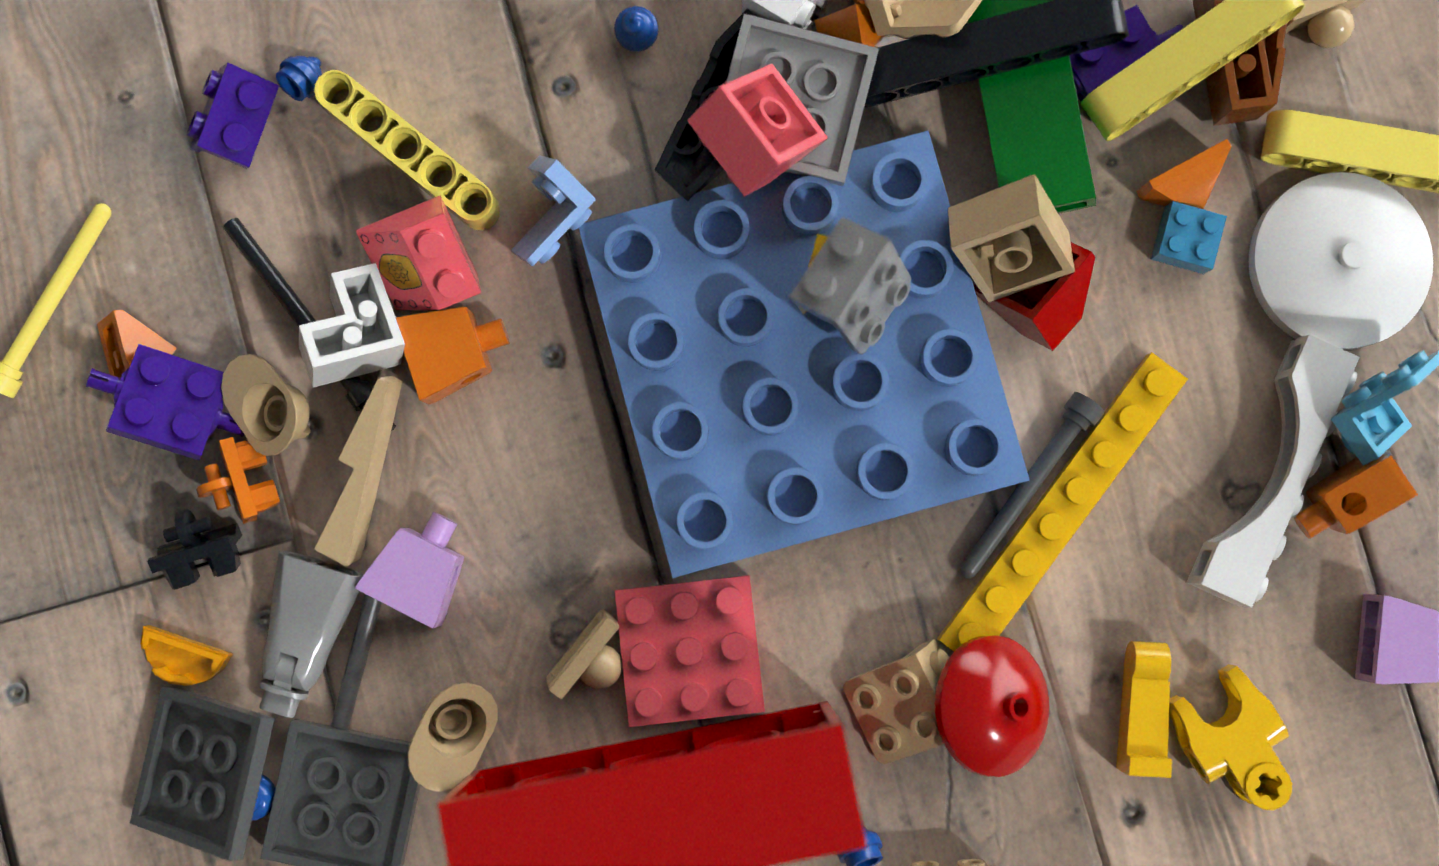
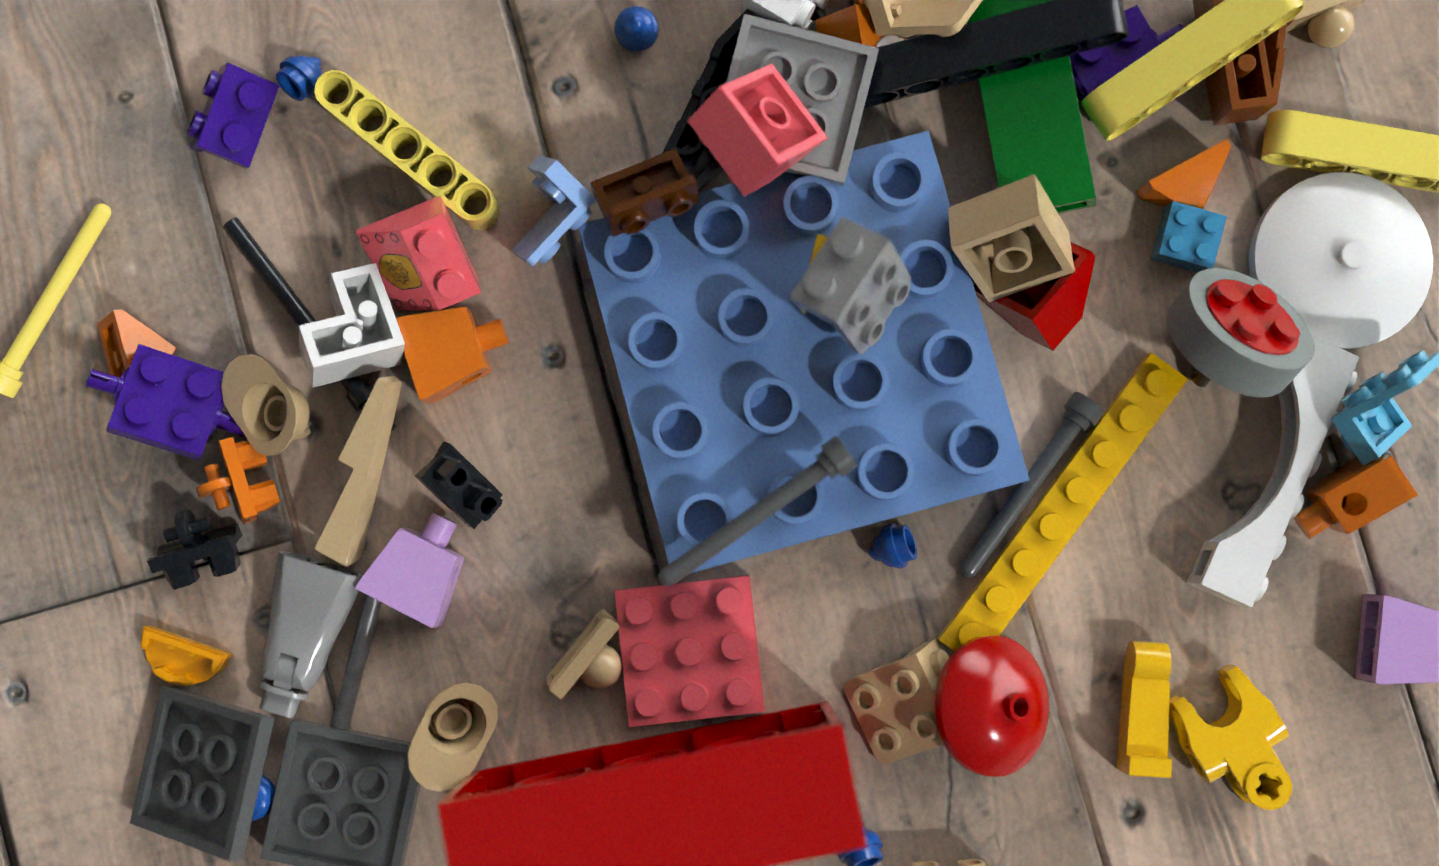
(460, 486): none -> black hips
(645, 193): none -> reddish brown bracket
(831, 461): none -> dark grey piece
(894, 546): none -> blue plate
(1239, 333): none -> light grey wheel

